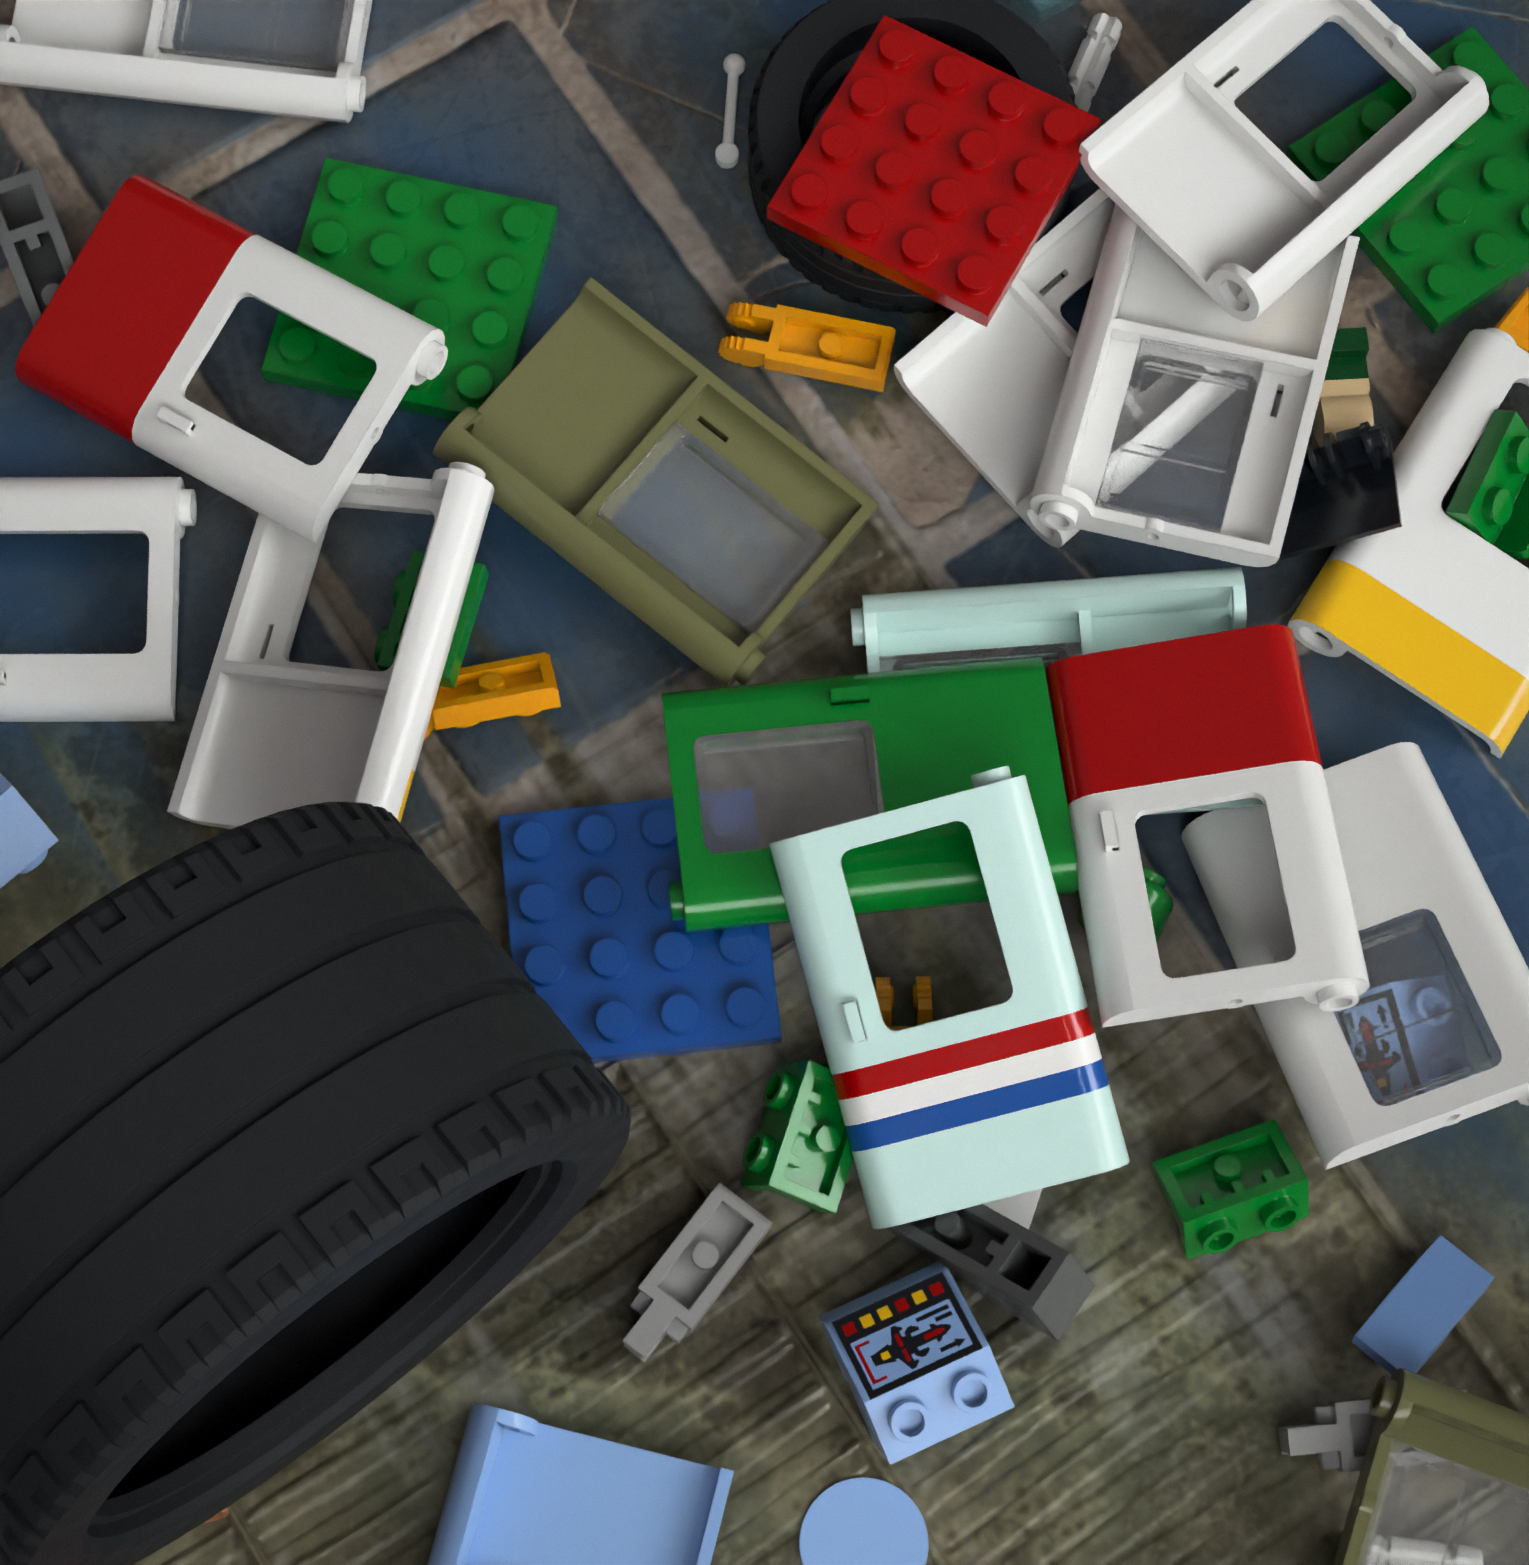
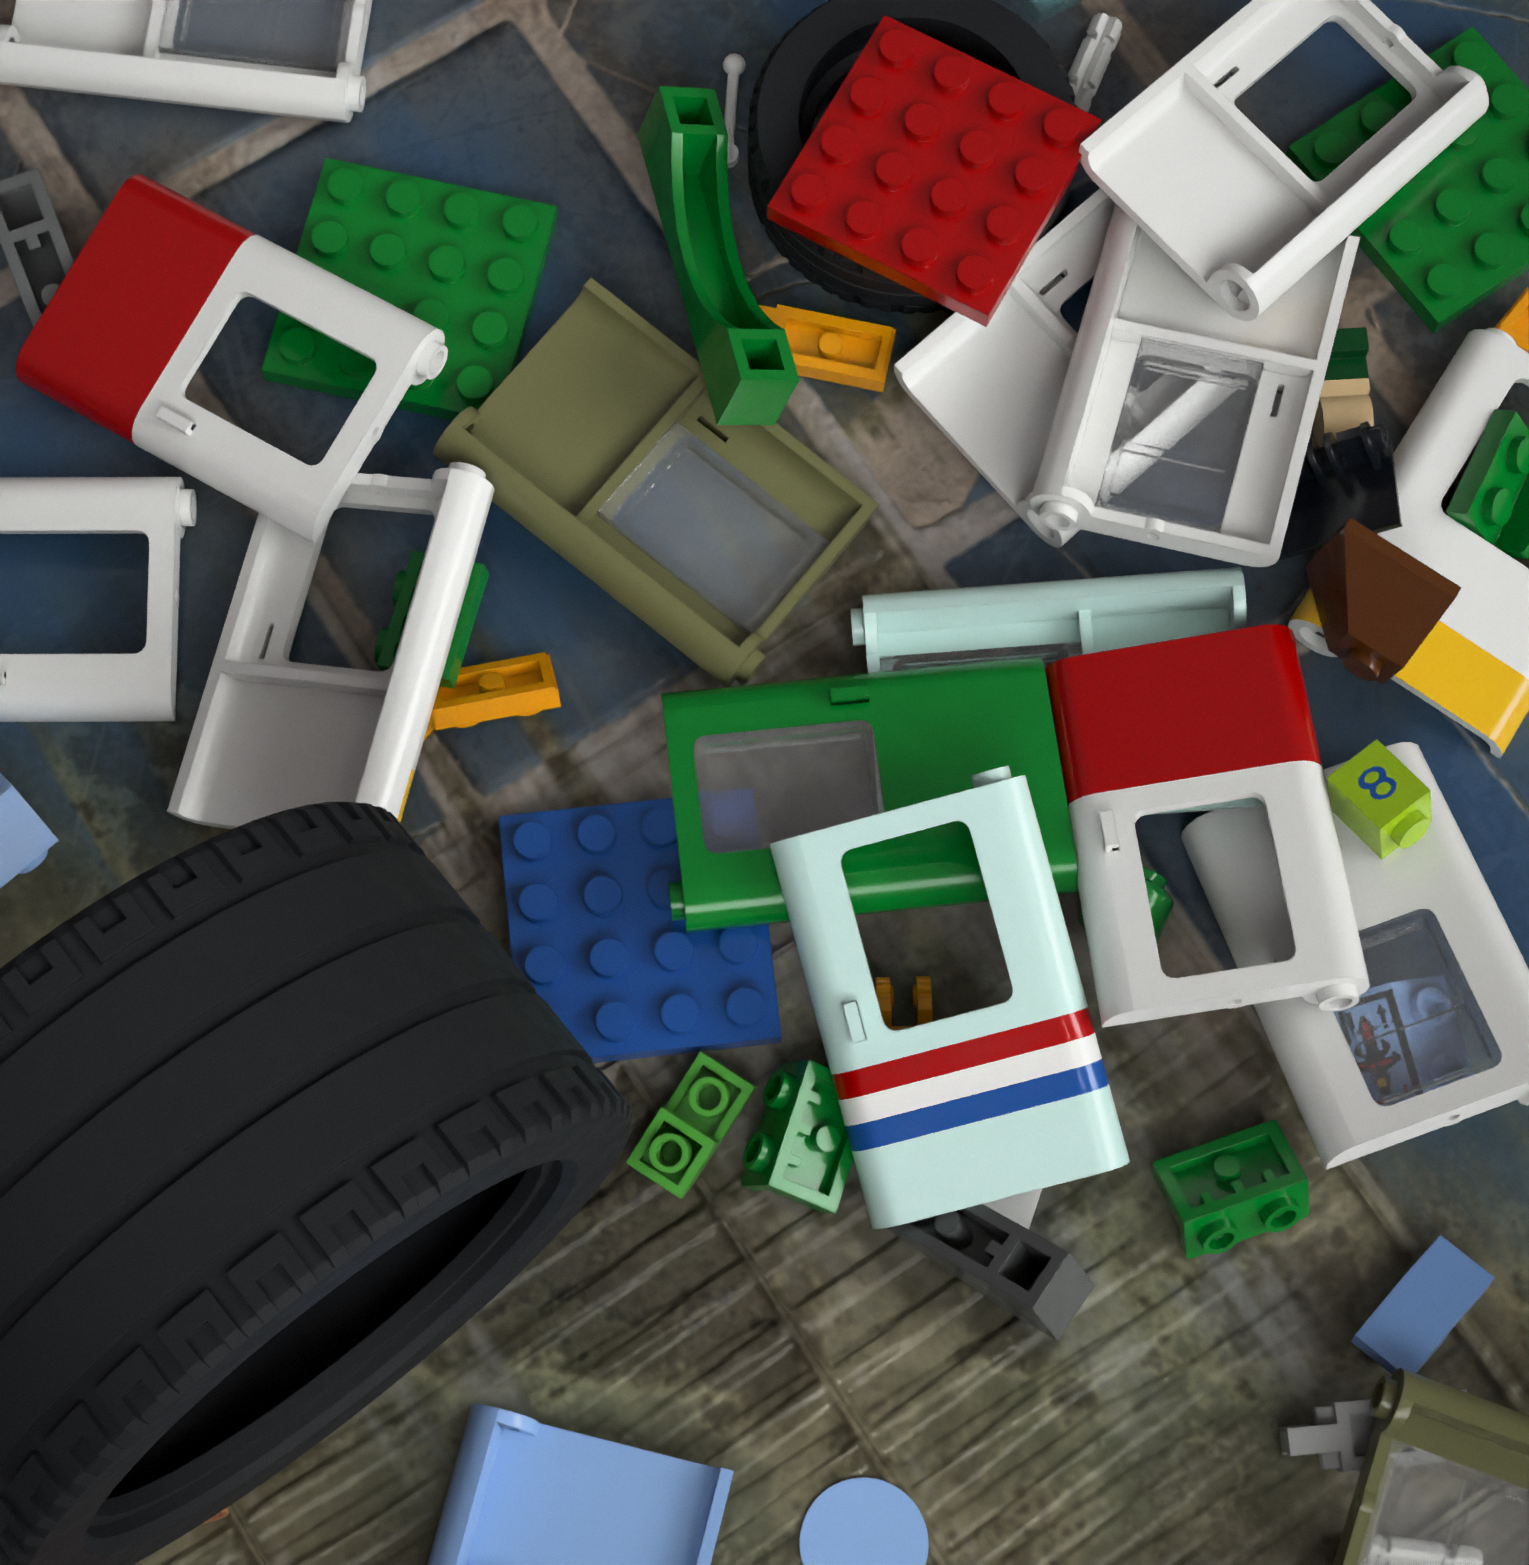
(691, 1125): none -> bright green slope
(695, 1270): light grey hinge -> none
(737, 344): none -> green arch
(916, 1362): light blue piece -> none
(1374, 600): none -> reddish brown slope
(1380, 800): none -> lime brick

